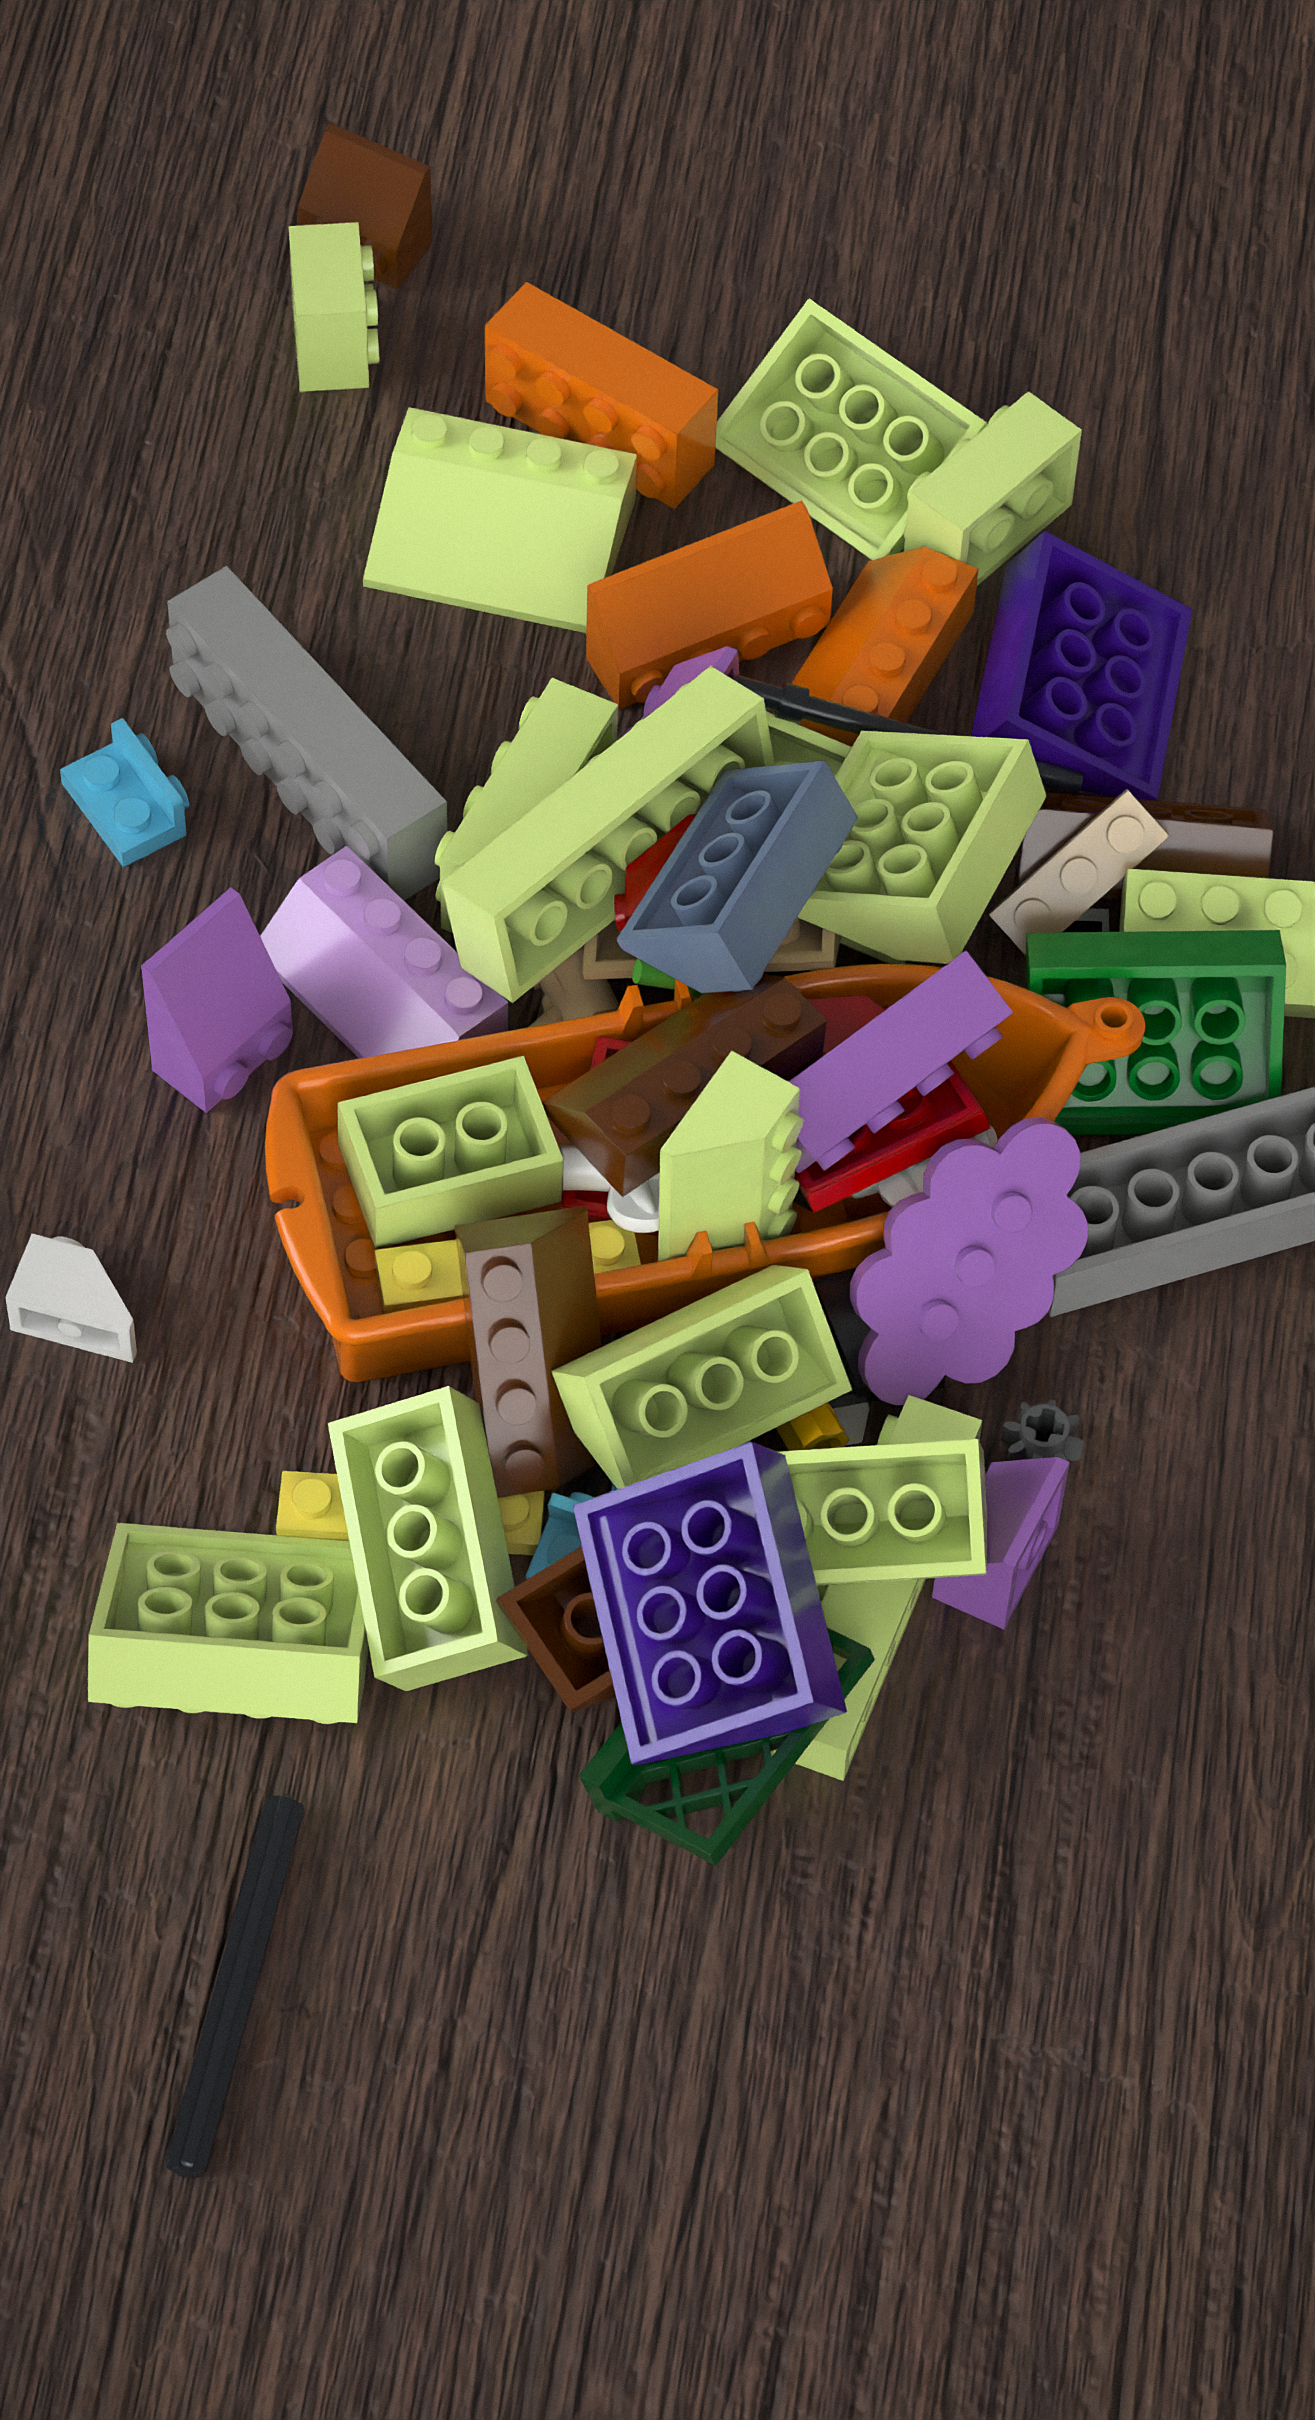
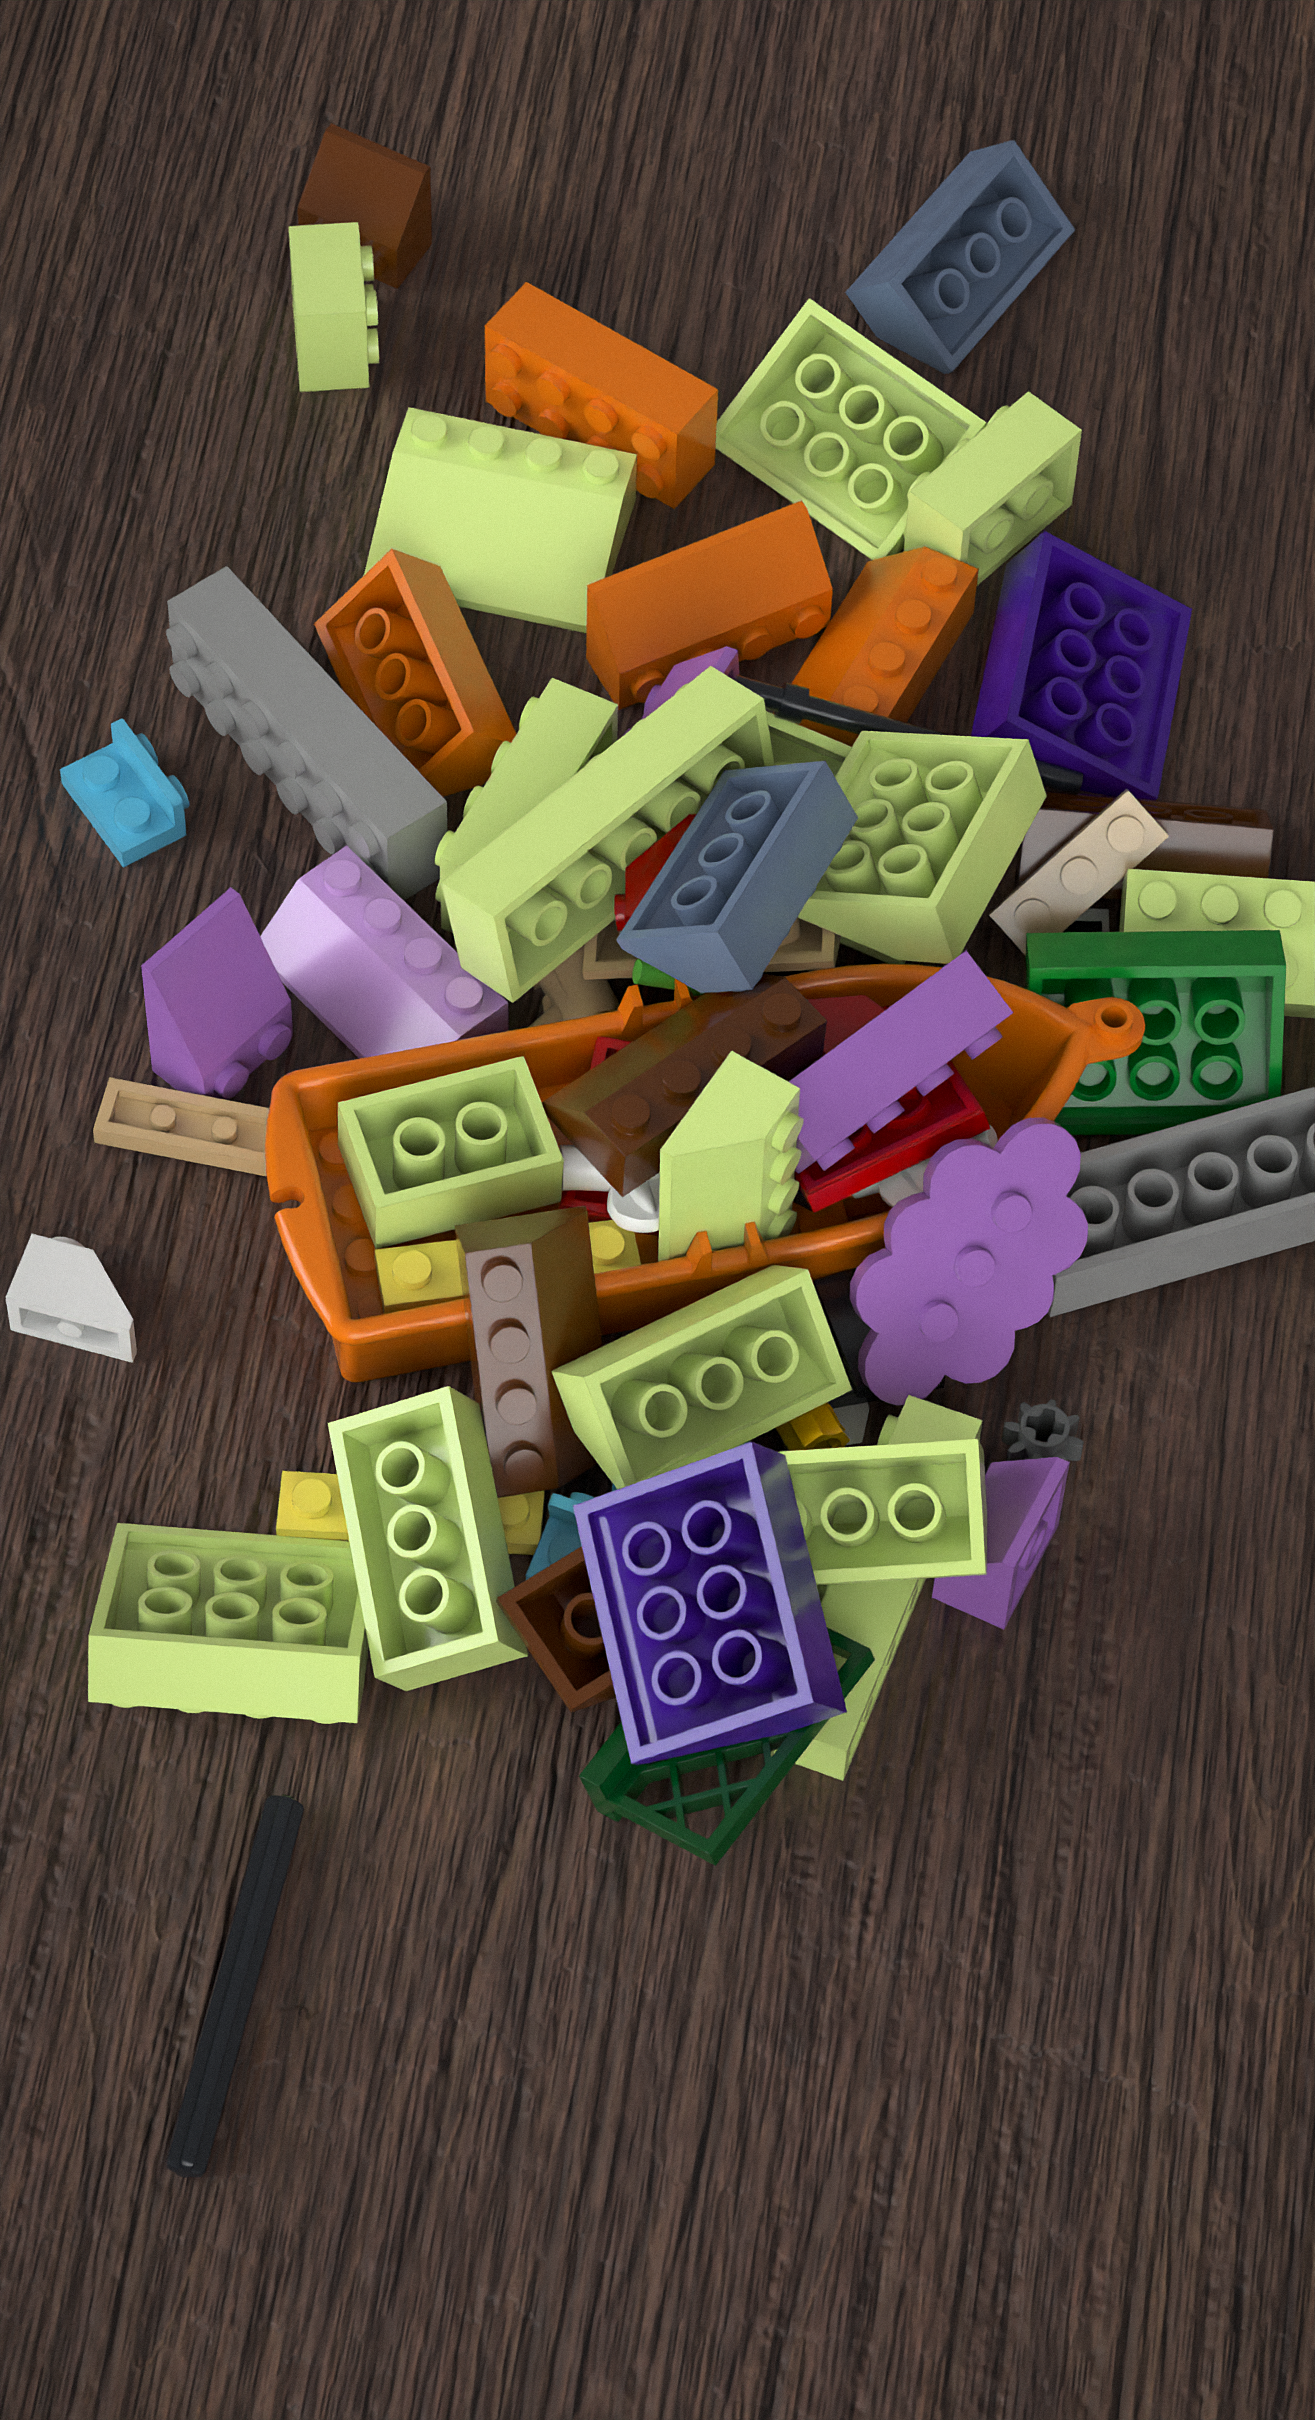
(182, 1126): none -> tan plate
(417, 671): none -> orange slope
(962, 258): none -> sand blue slope

